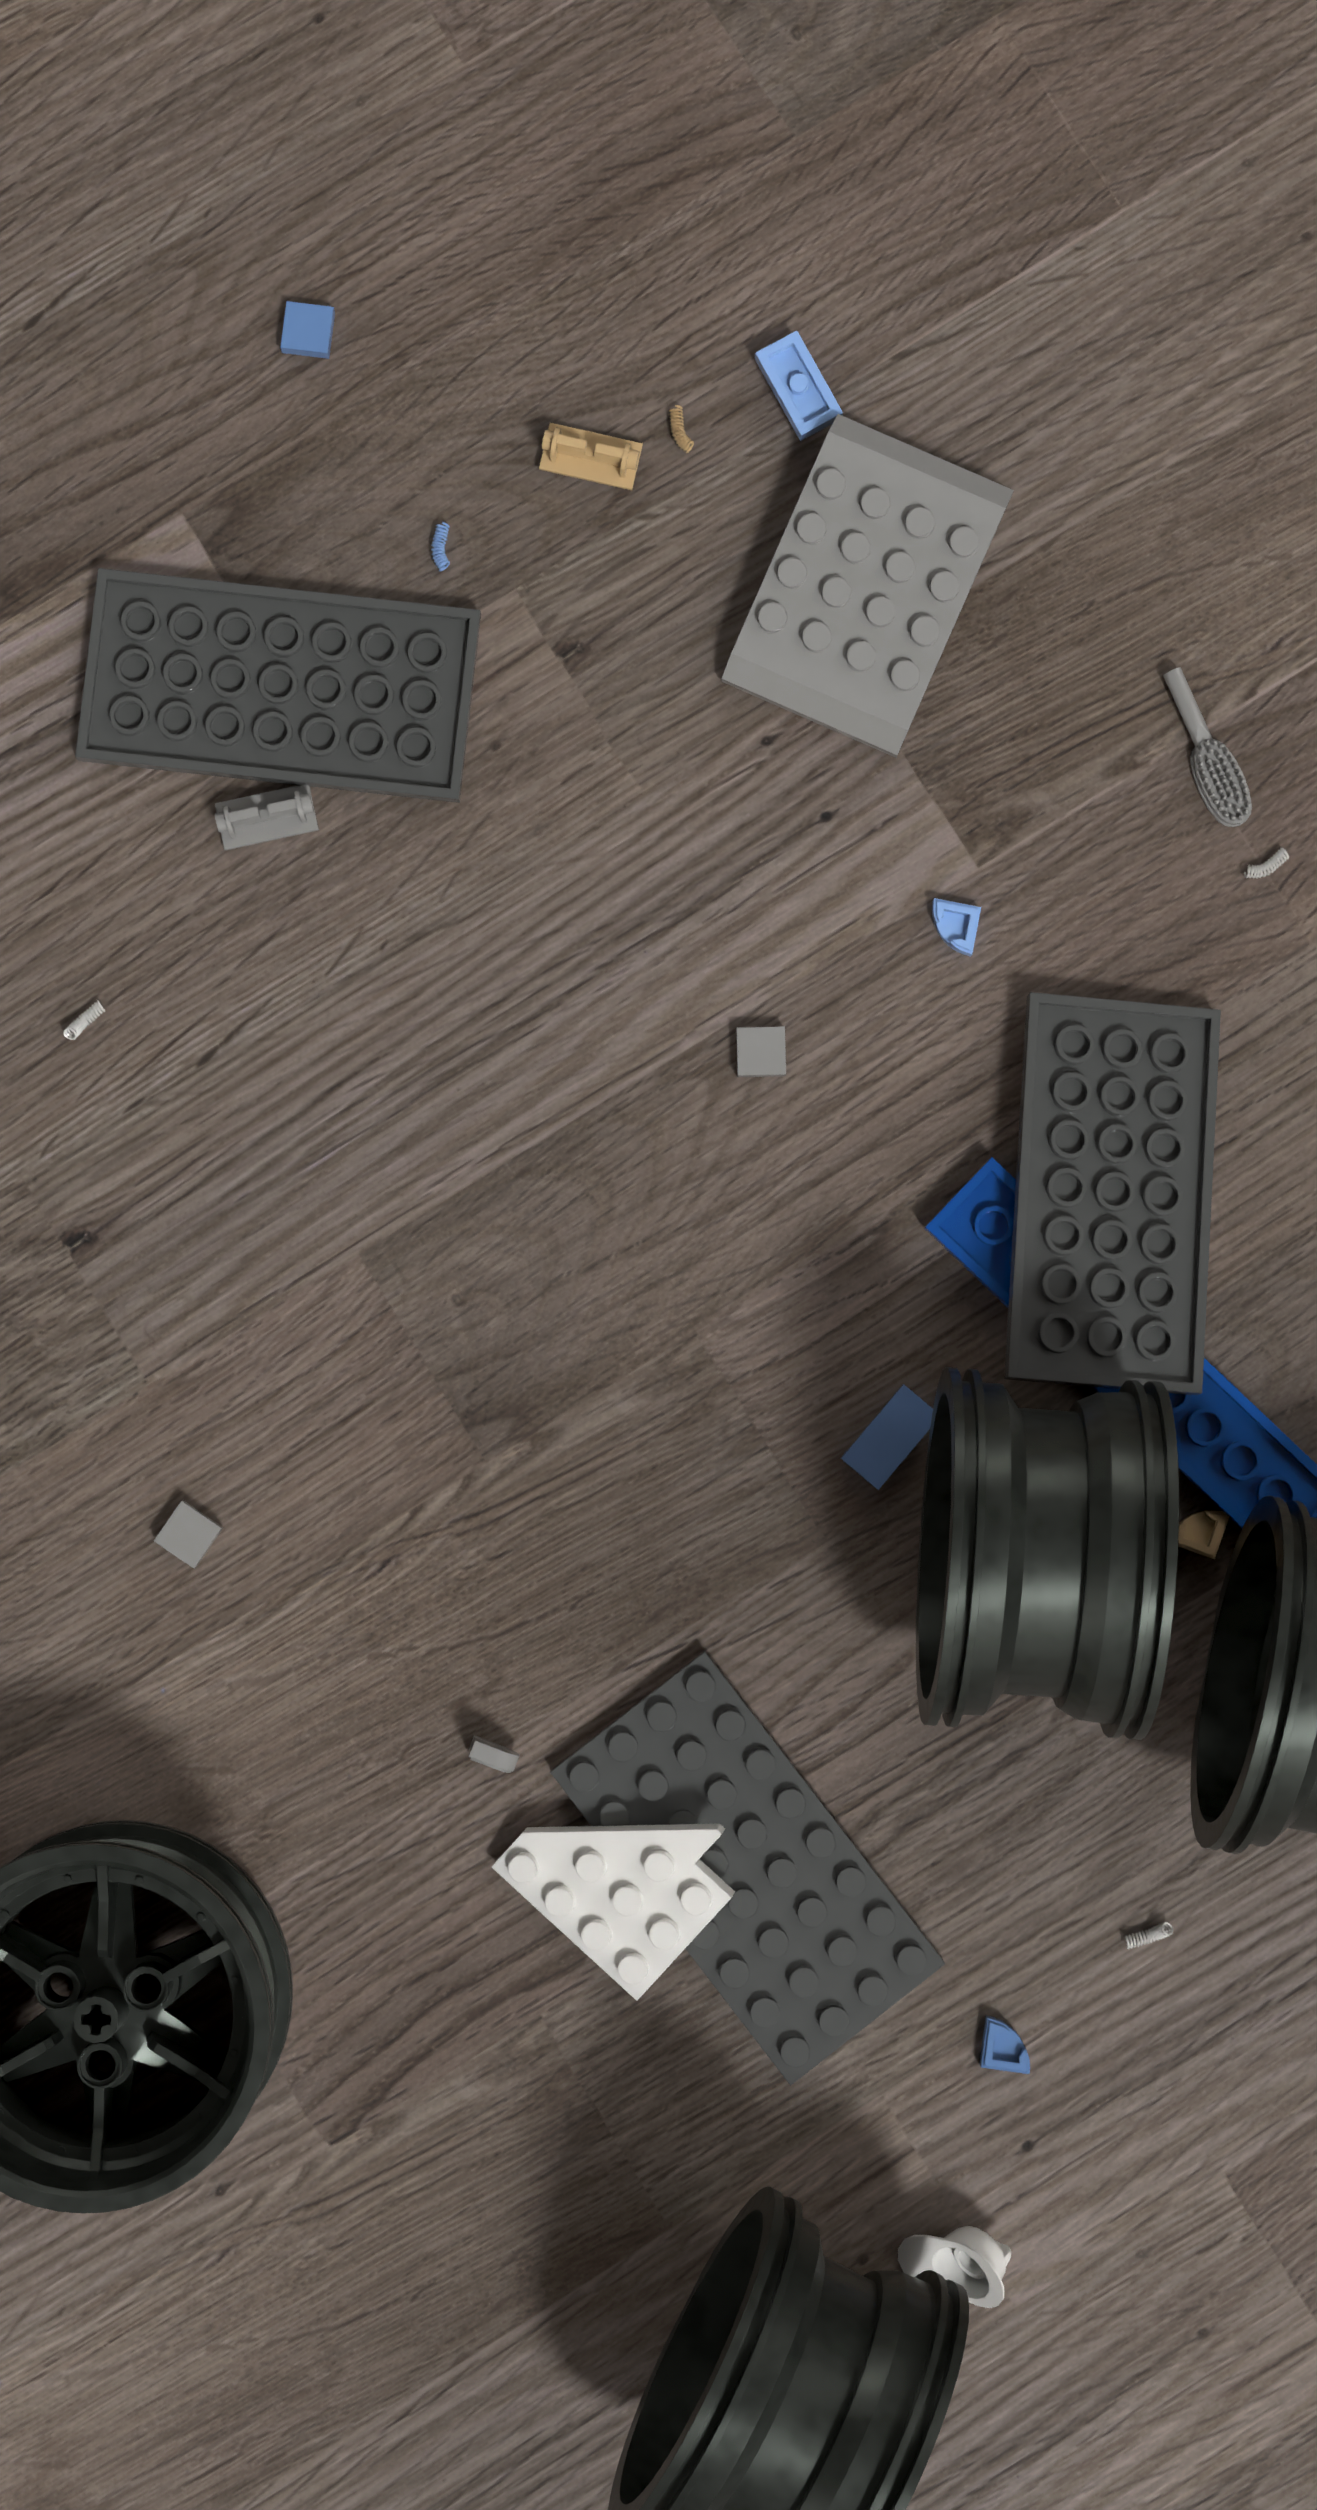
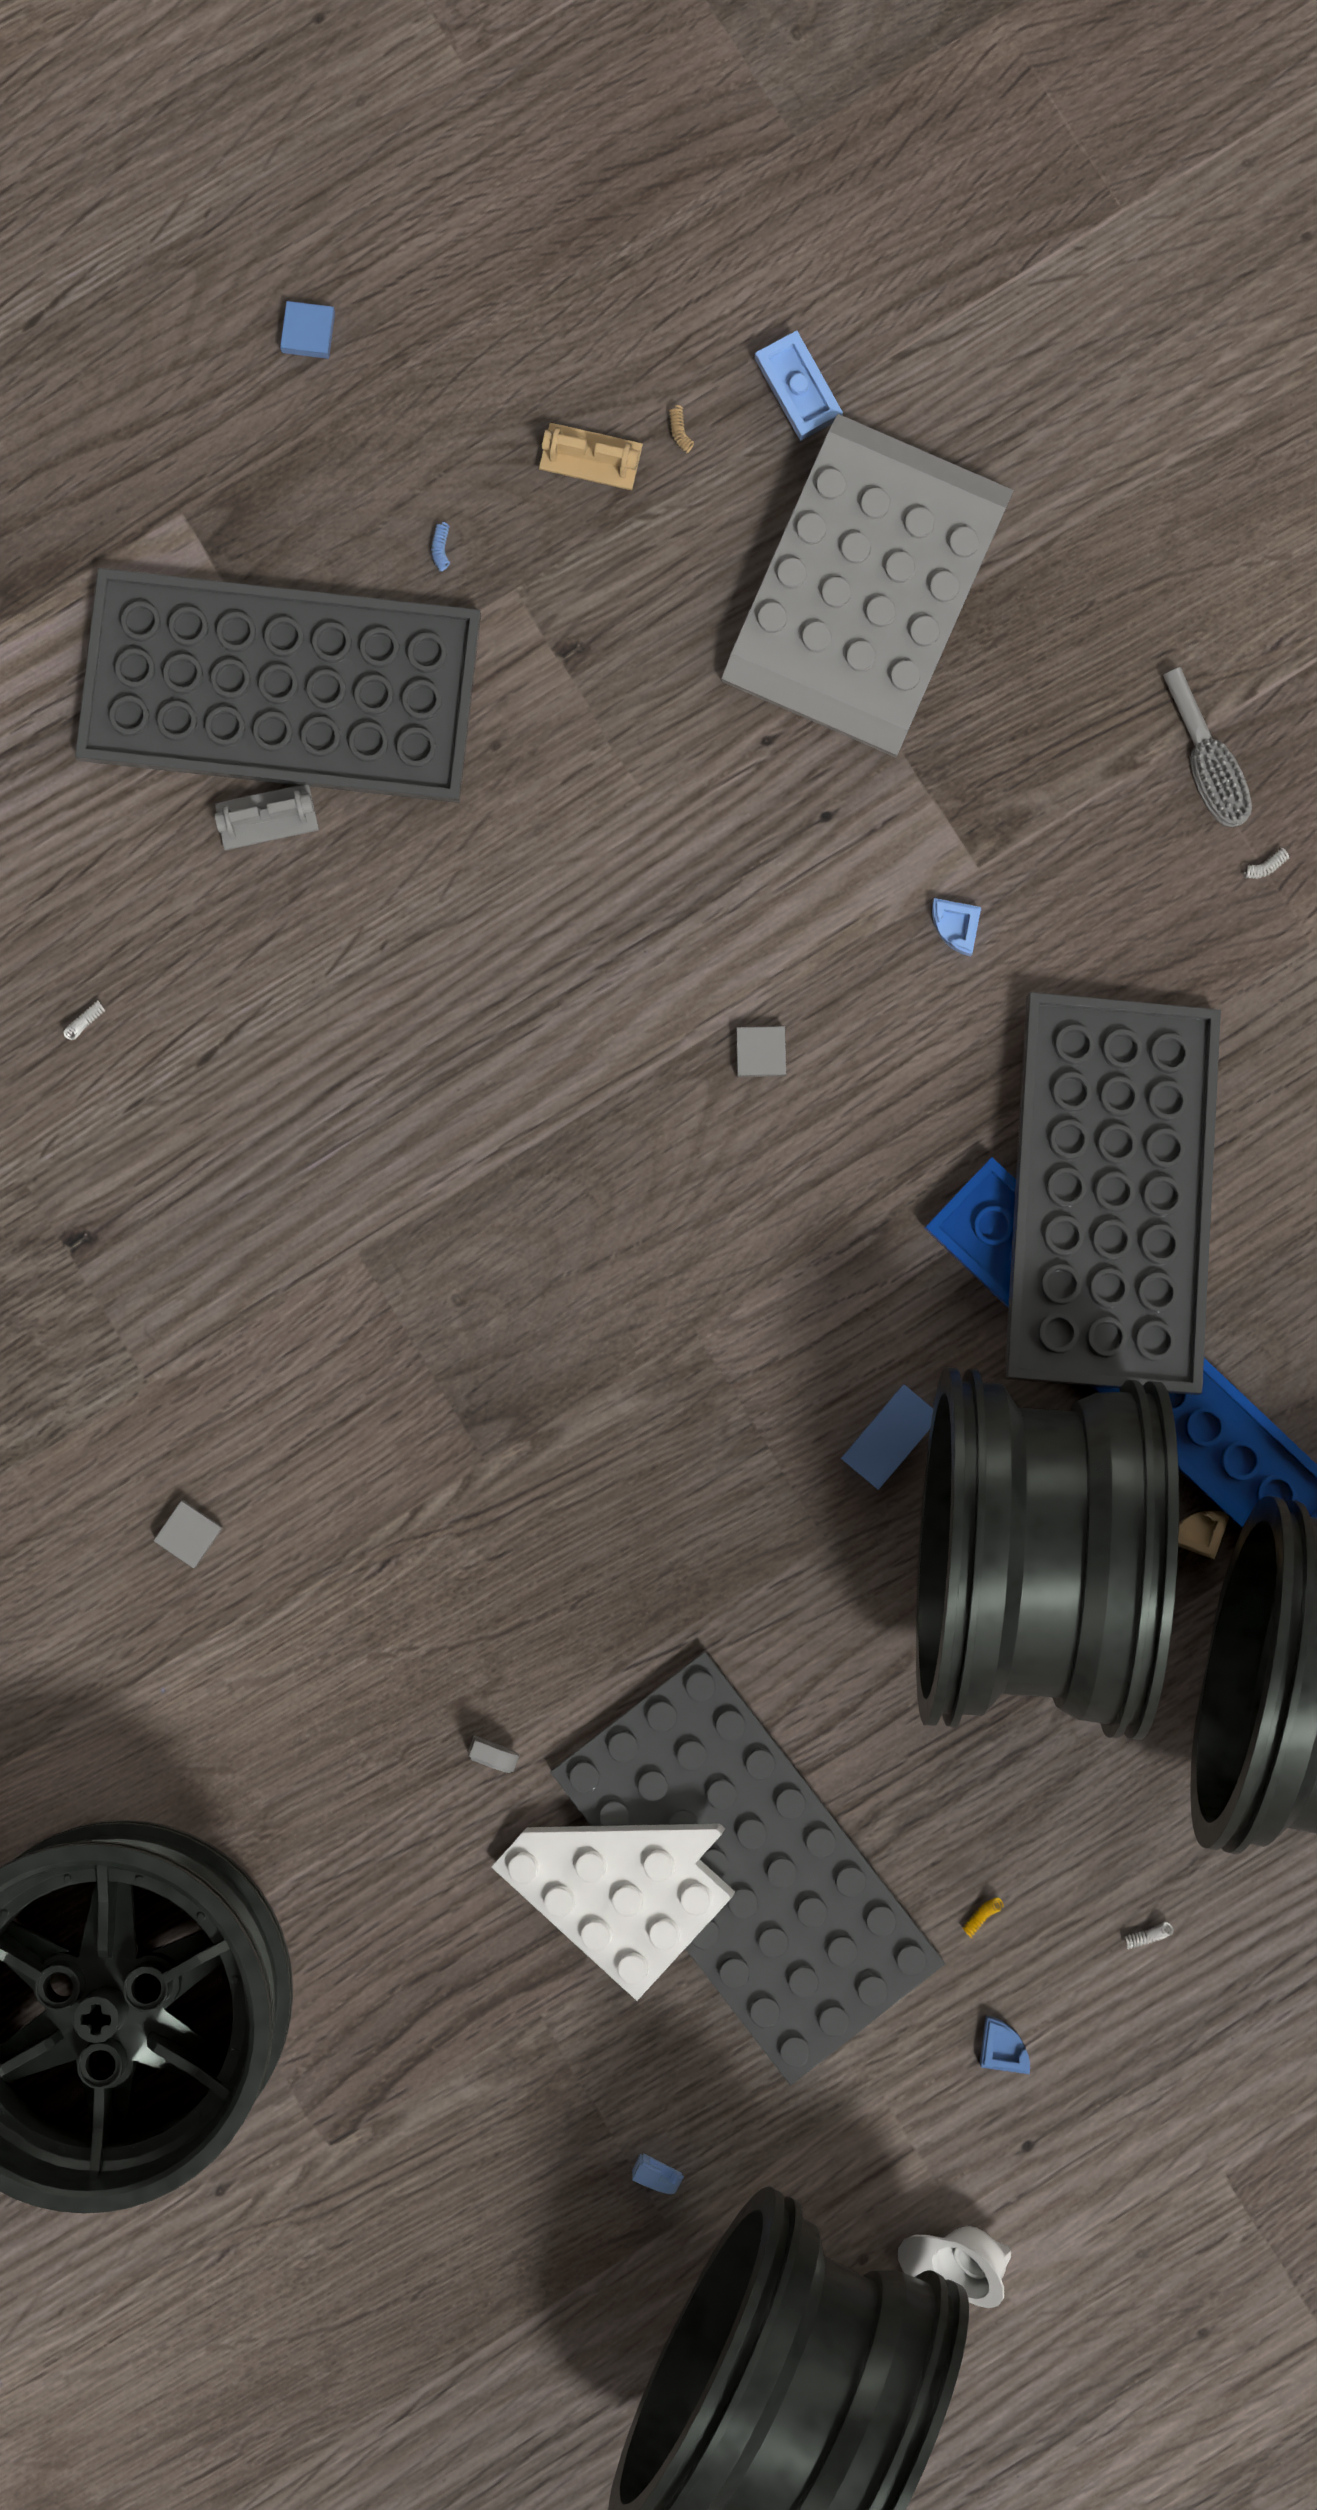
(656, 2175): none -> light blue tile
(979, 1917): none -> yellow leg

